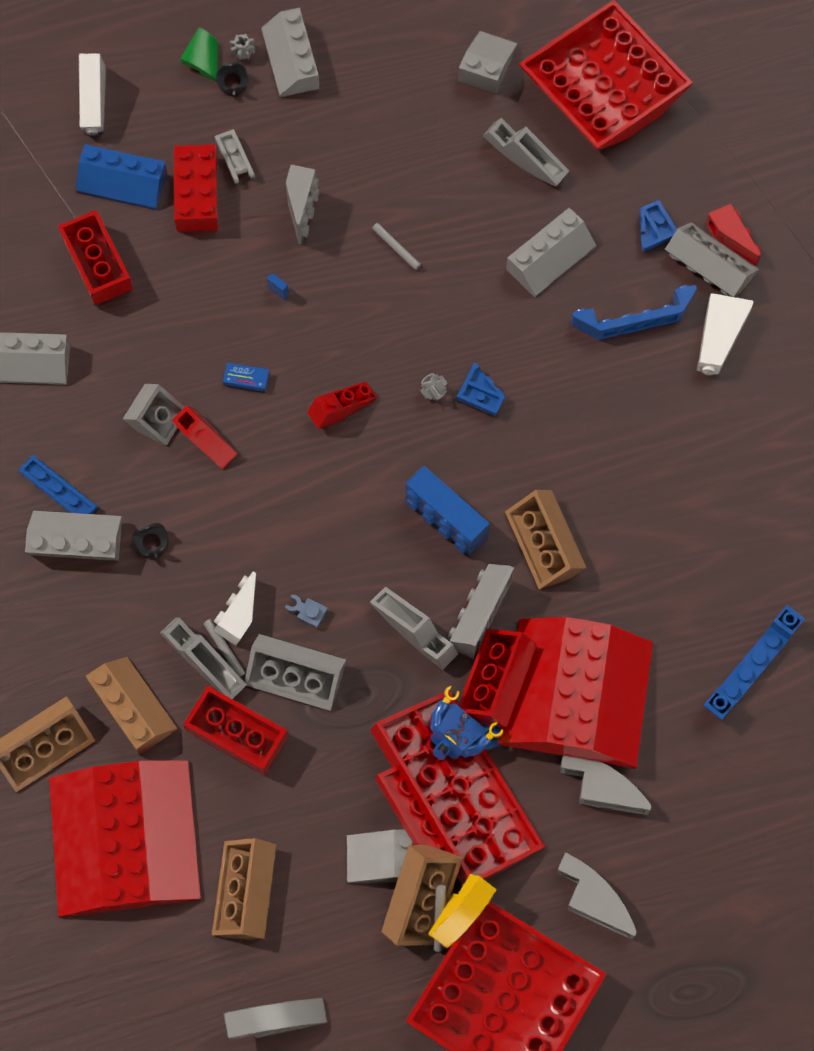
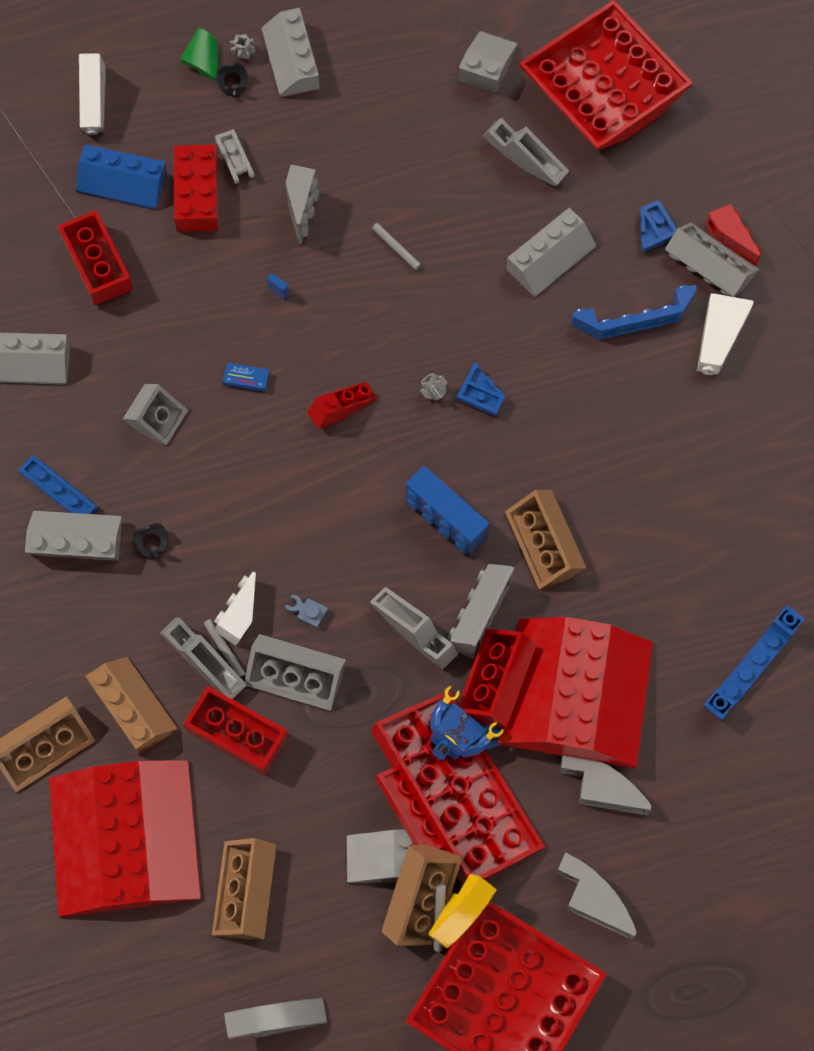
(204, 436): red slope -> none

